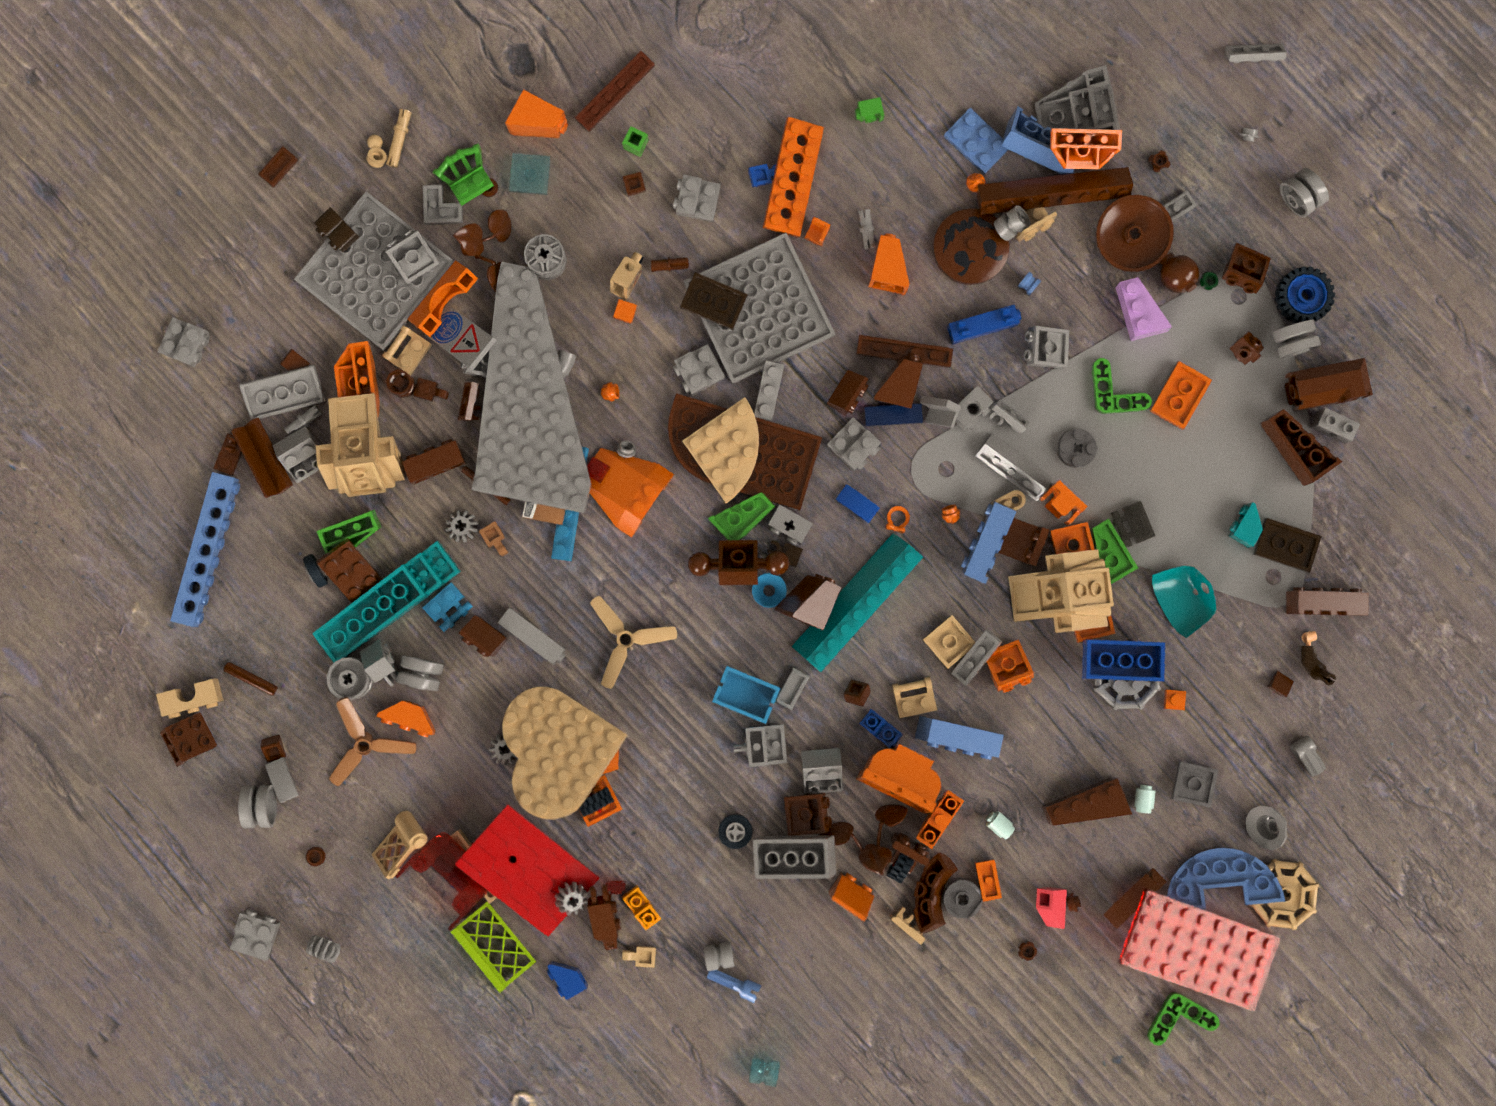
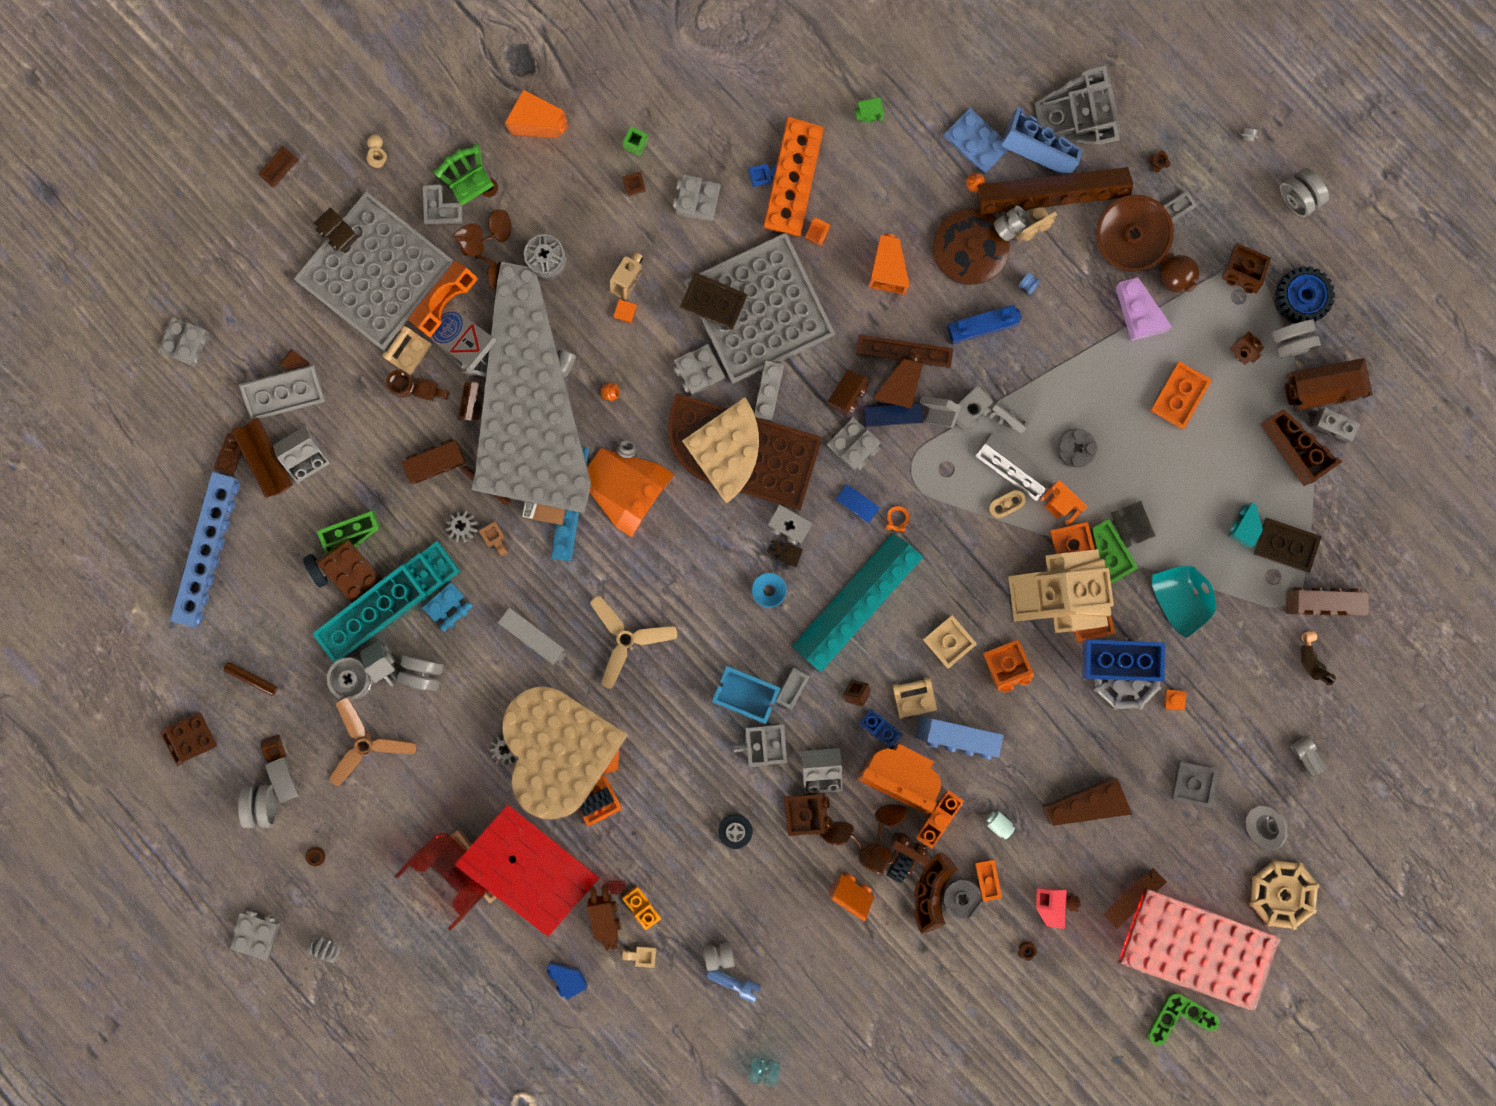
(206, 694): tan arch -> none
(303, 420): light grey pin -> none
(357, 372): orange wedge -> none
(358, 457): tan piece -> none
(400, 132): tan pin -> none
(409, 717): orange slope -> none
(409, 835): tan piece -> none
(411, 255): light grey plate -> none
(480, 958): lime fence -> none
(483, 636): reddish brown slope -> none
(529, 174): clear light blue plate -> none
(563, 901): light grey gear -> none
(597, 469): clear red plate -> none
(615, 91): copper plate -> none
(669, 264): reddish brown axle -> none
(738, 562): reddish brown brick -> none
(743, 517): bright green wing -> none
(794, 857): light grey brick -> none
(811, 601): slope -> none
(867, 229): light grey pin -> none
(905, 925): tan plate -> none
(951, 514): orange plate -> none
(976, 657): light grey plate -> none
(988, 541): medium blue wedge -> none
(1024, 542): reddish brown bracket -> none
(1047, 347): light grey plate -> none
(1084, 147): orange wedge -> none
(1114, 399): bright green beam -> none
(1144, 799): light aqua brick -> none
(1212, 277): dark green plate -> none
(1224, 869): medium blue plate -> none
(1255, 53): light grey plate -> none
(1280, 684): reddish brown slope -> none

